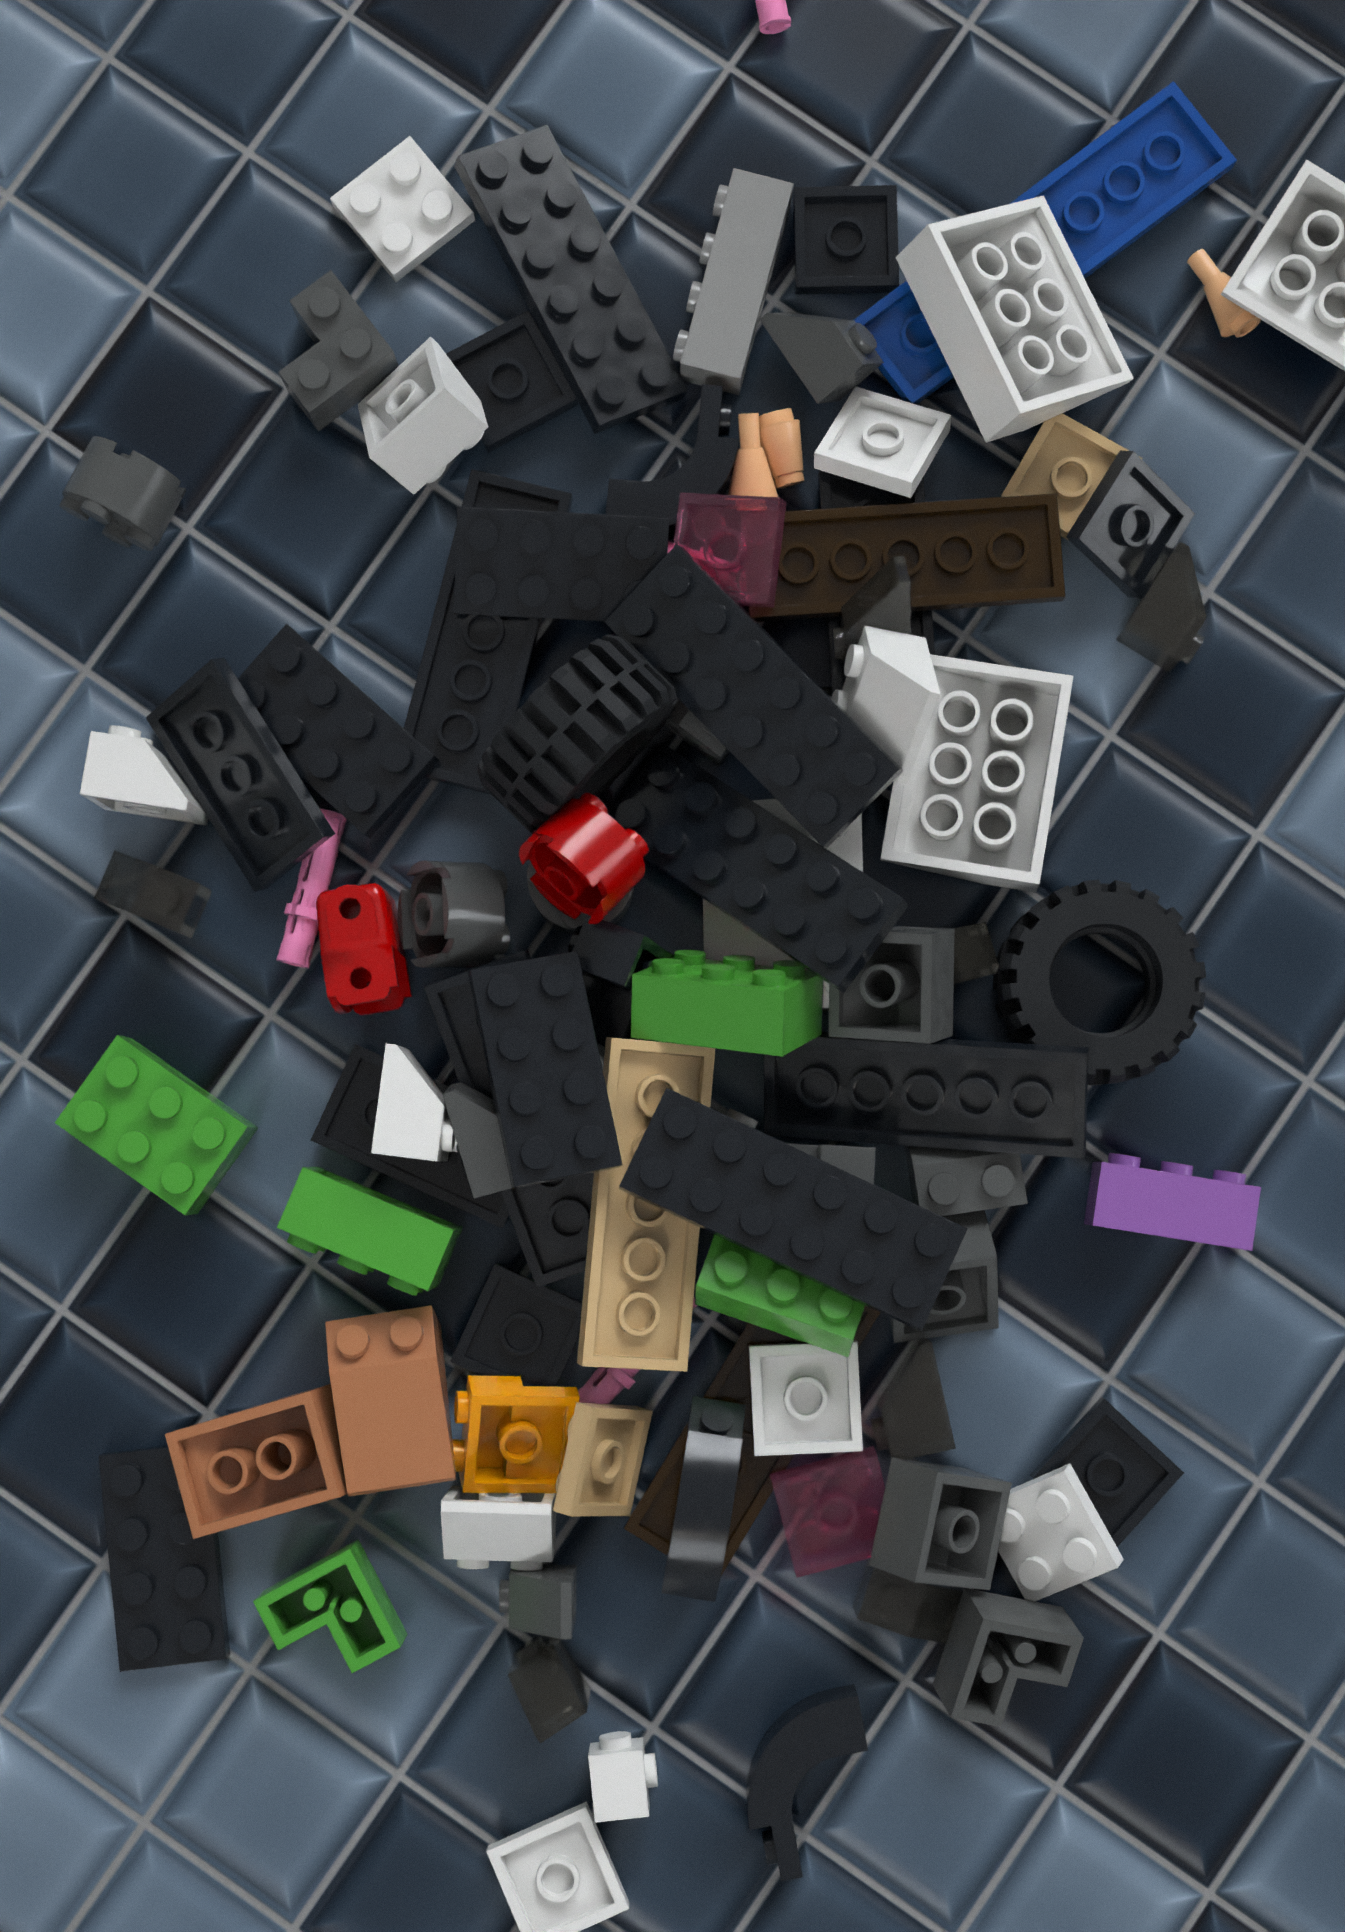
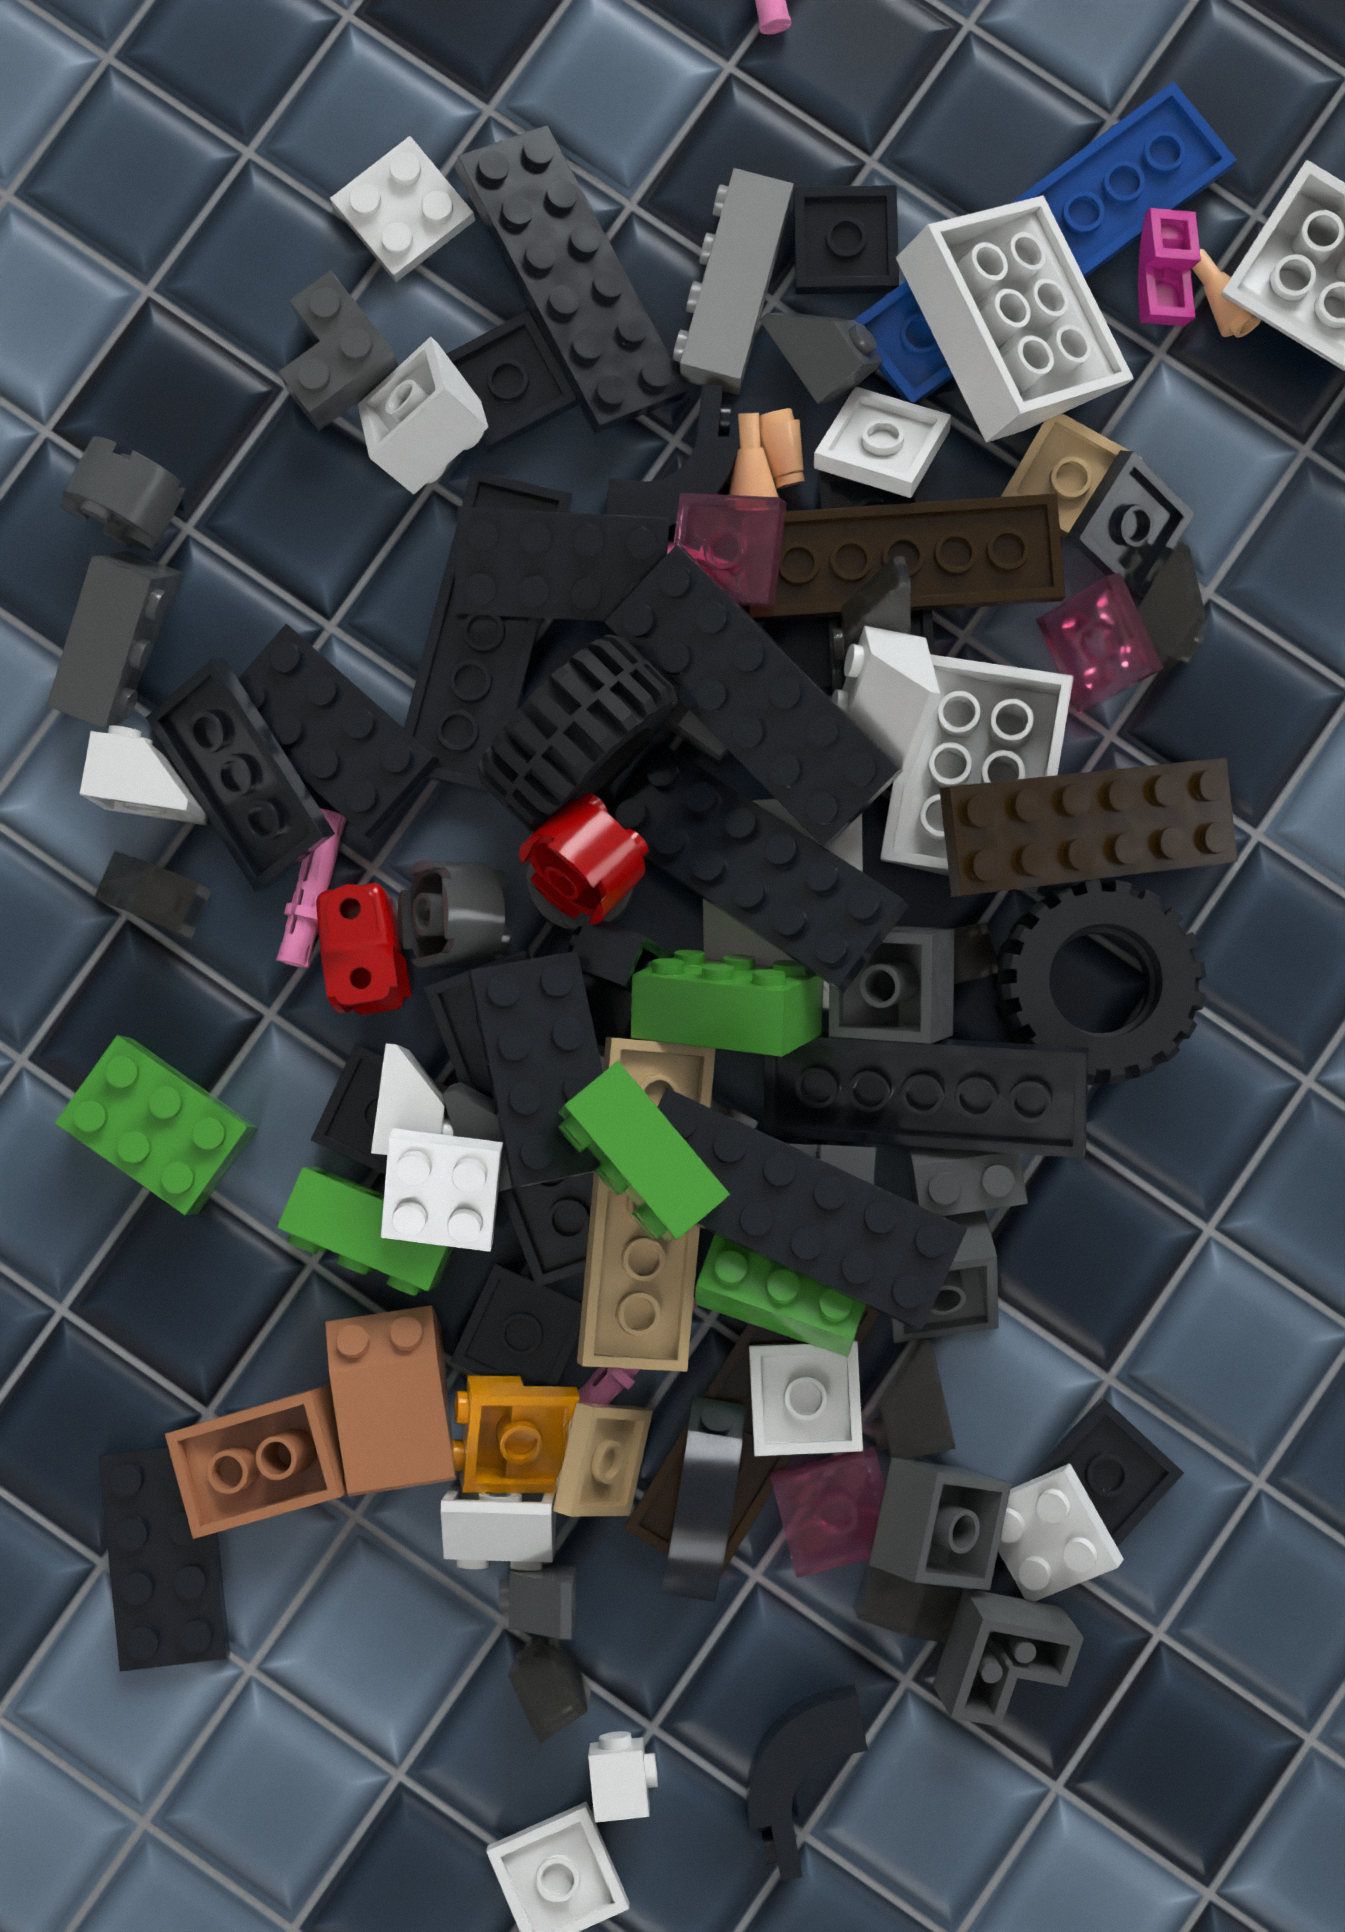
(112, 637): none -> dark grey wedge
(339, 1593): bright green brick -> none
(441, 1189): none -> white plate
(641, 1154): none -> bright green brick
(1087, 826): none -> dark brown plate
(1099, 642): none -> clear pink plate
(1165, 258): none -> dark pink slope
(1172, 1202): medium lavender brick -> none

